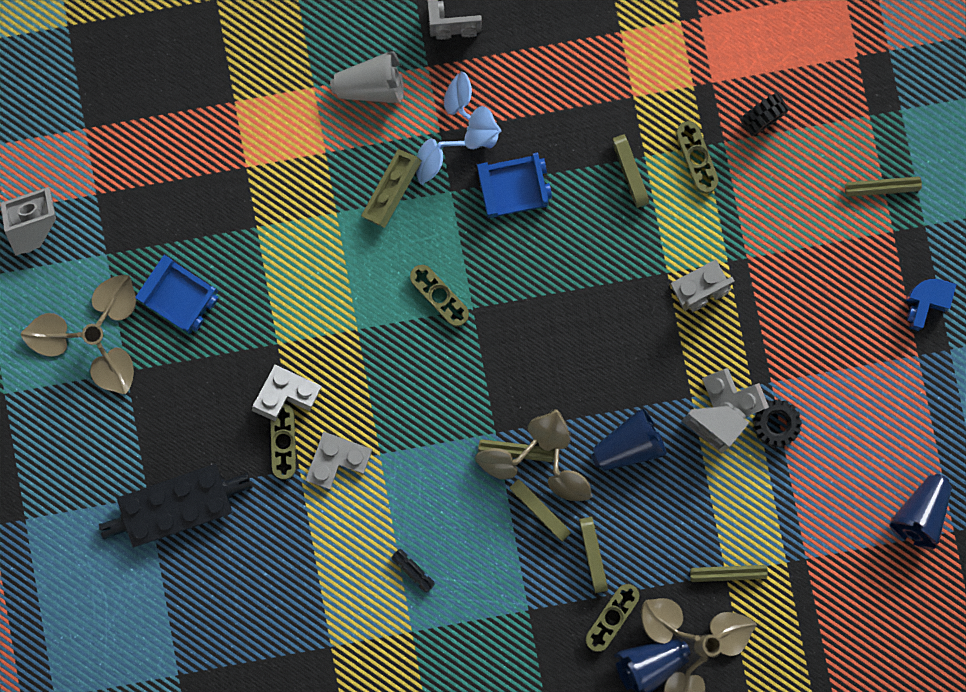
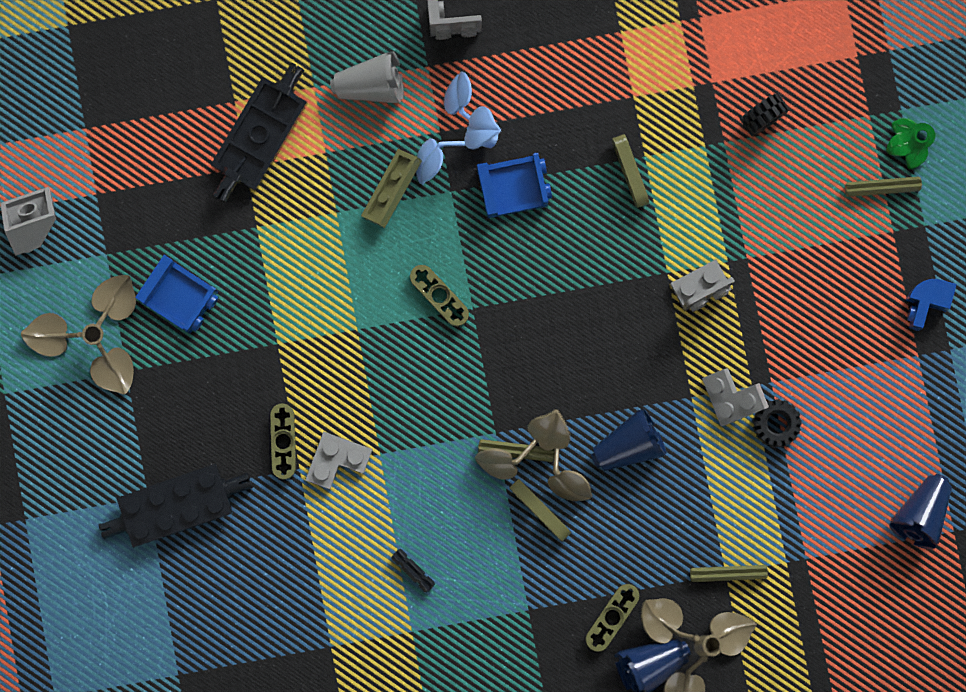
(259, 133): none -> black plate
(284, 387): plate -> none
(593, 554): olive beam -> none
(697, 137): olive beam -> none
(717, 425): light grey slope -> none
(907, 143): none -> green plate

